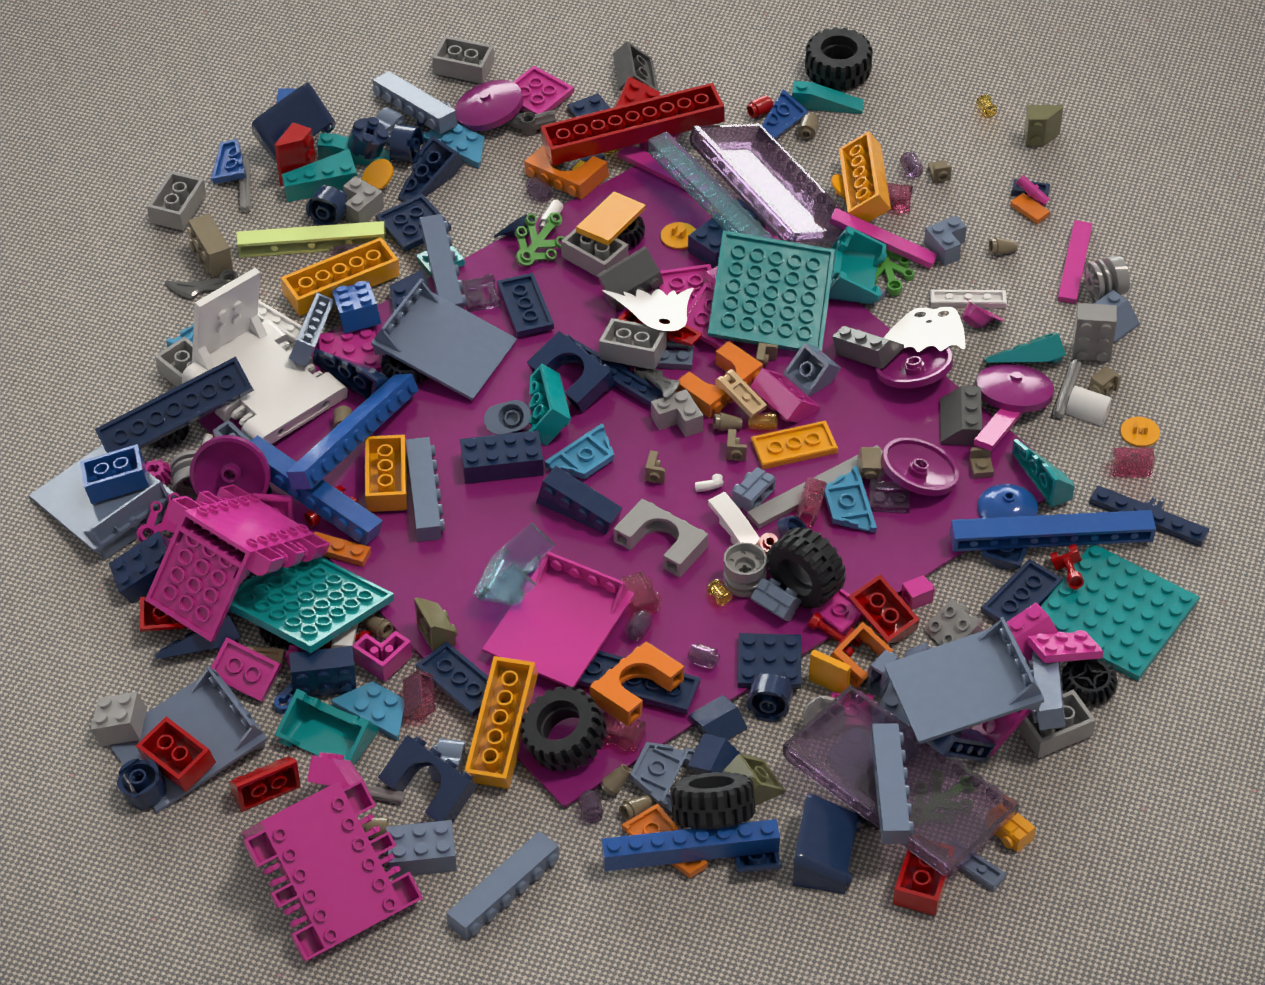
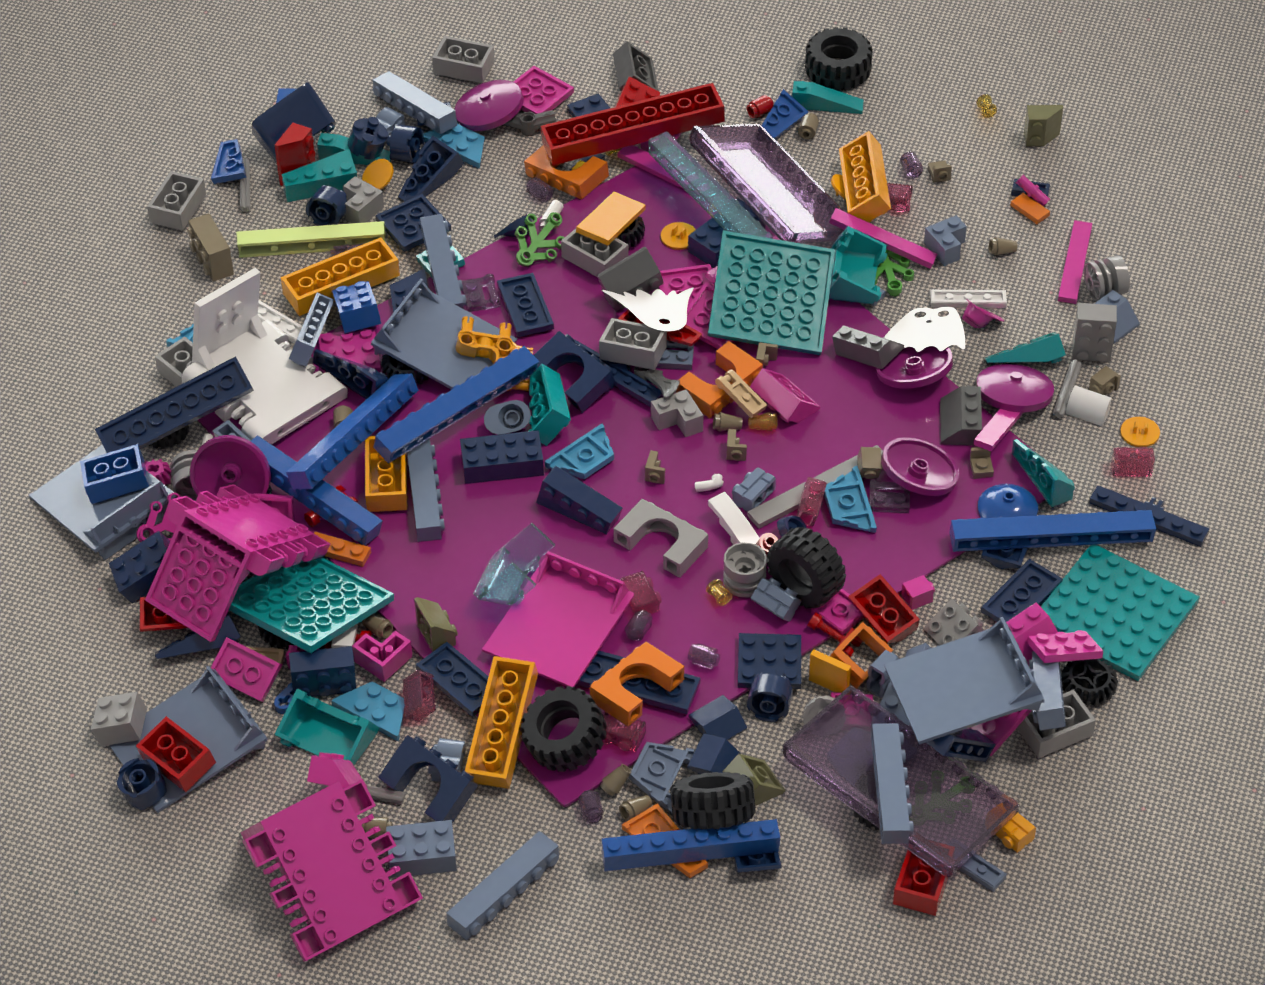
(191, 289): dark grey piece -> none
(265, 783): red slope -> none
(455, 404): none -> blue brick
(488, 345): none -> light orange pin
(794, 445): light orange tile -> none
(811, 369): sand blue slope -> none
(825, 846): dark blue windscreen -> none
(1074, 578): red bar -> none

